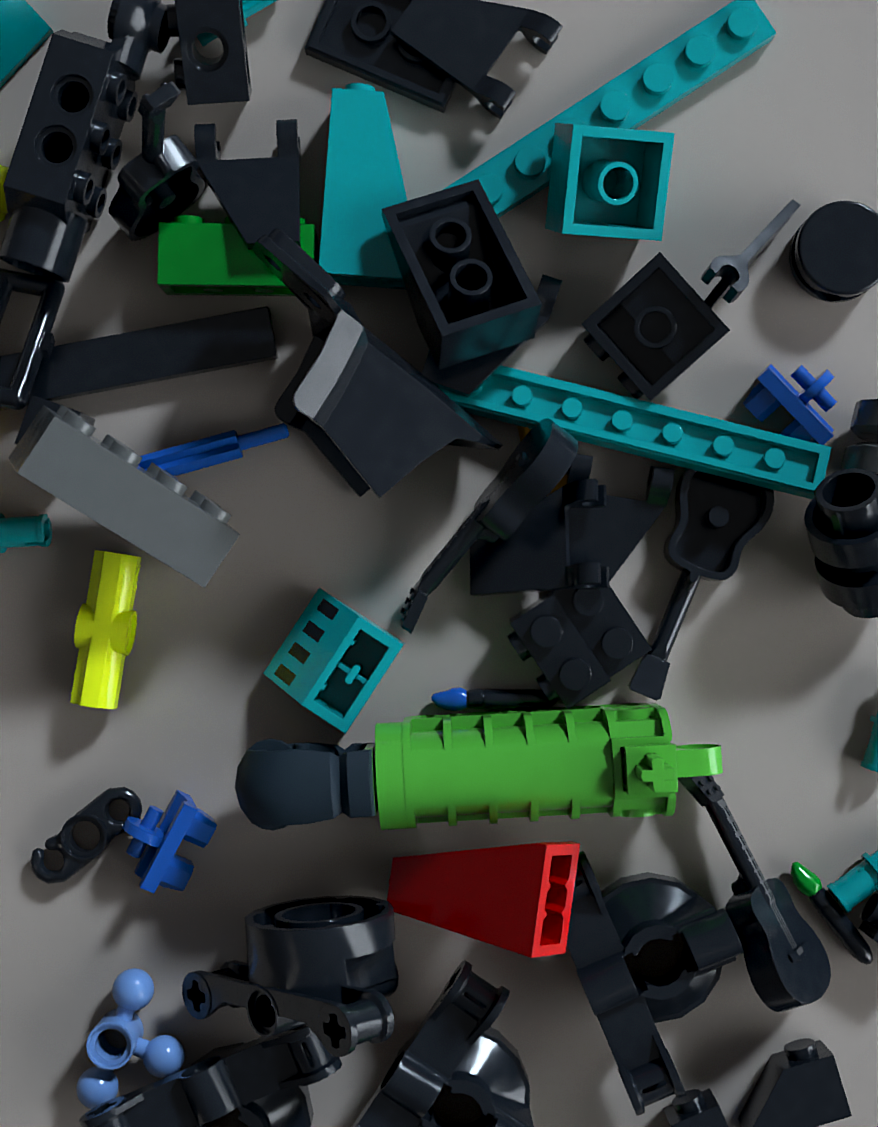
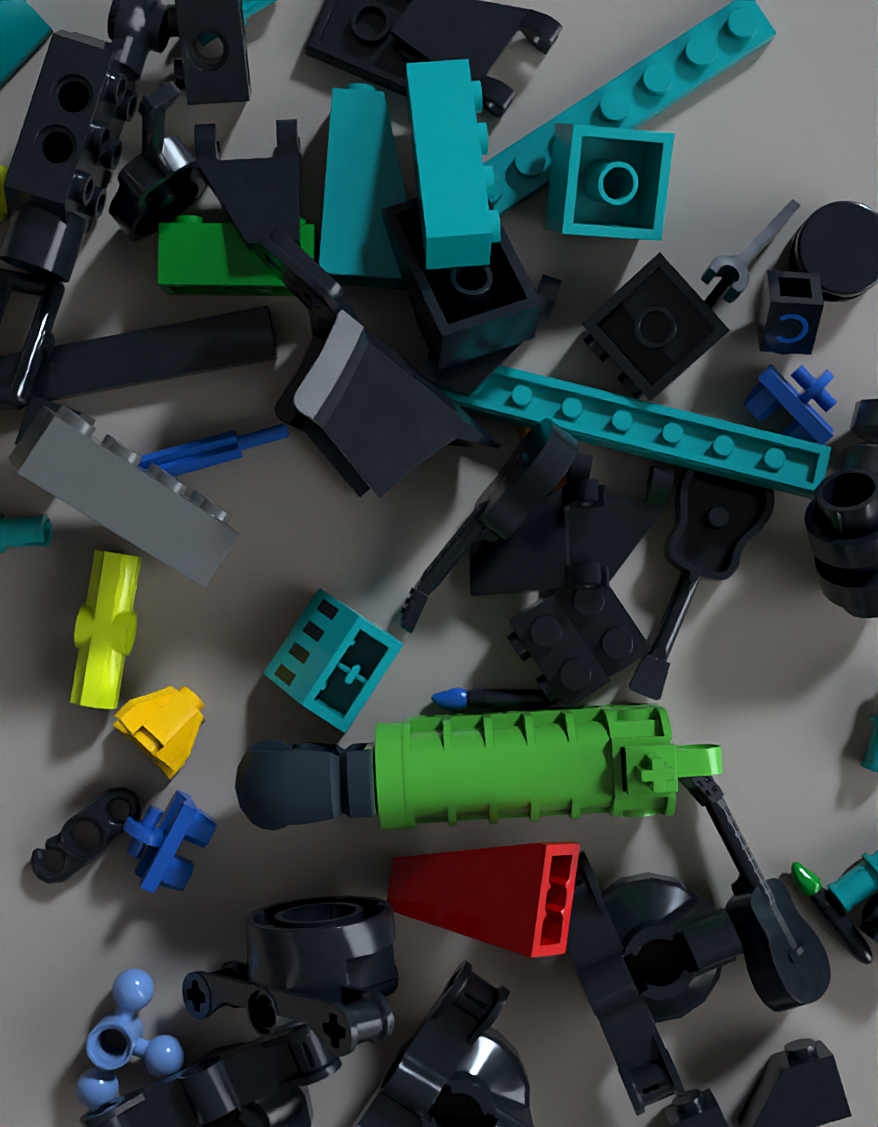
(163, 725): none -> yellow brick
(449, 164): none -> teal brick
(789, 312): none -> black brick

